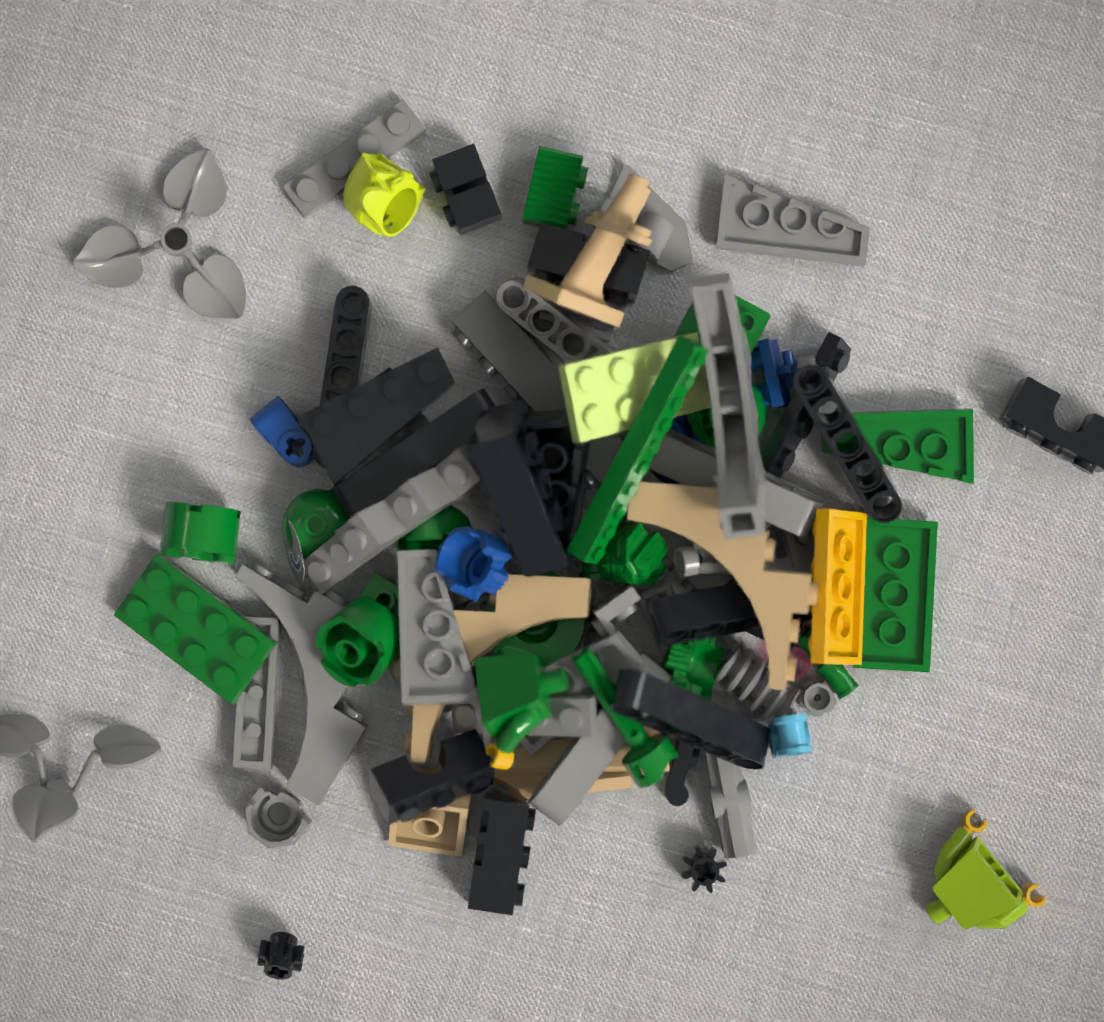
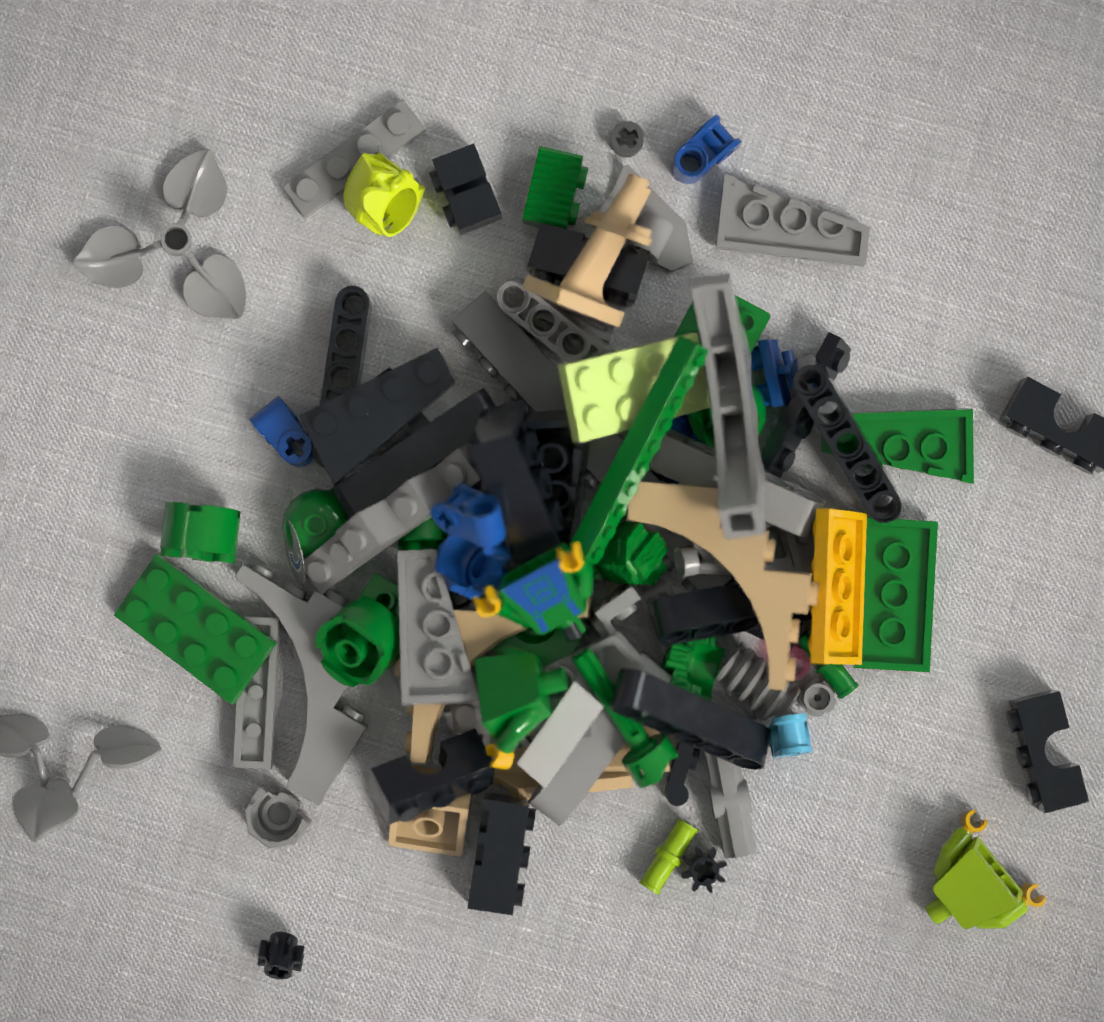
(471, 516): none -> blue piece
(544, 593): none -> torso
(560, 734): none -> white sticker
(629, 127): none -> dark grey bush
(668, 856): none -> lime pin
(709, 147): none -> blue piece
(1034, 720): none -> black arch

